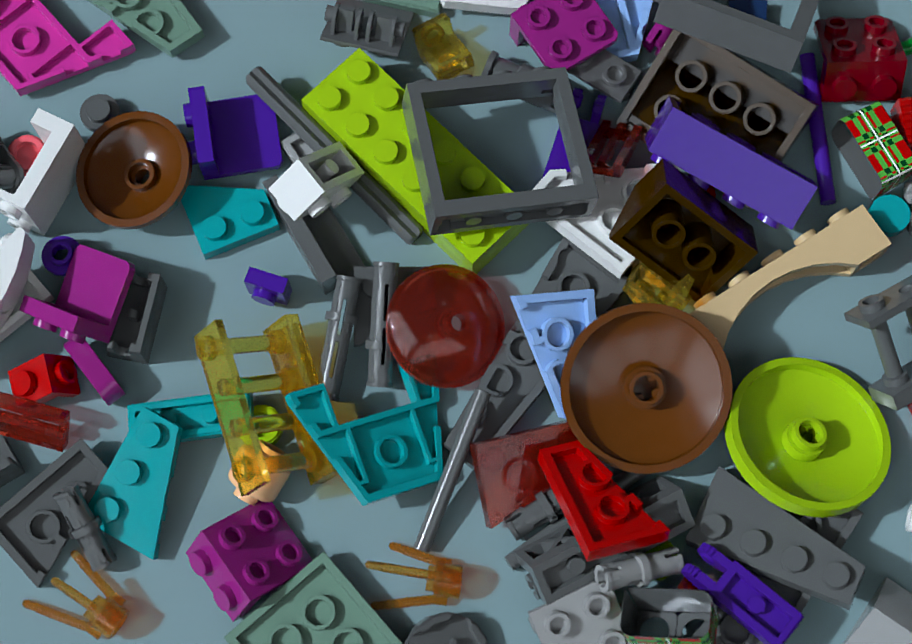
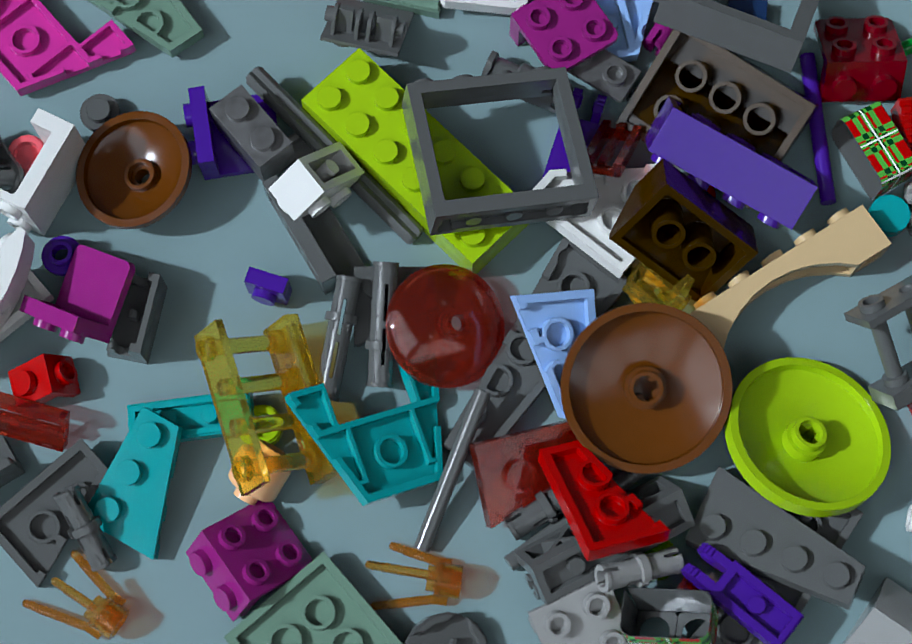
(95, 371): magenta beam -> none
(228, 217): teal wing -> none
(253, 133): none -> flat silver brick
(441, 48): clear yellow bracket -> none

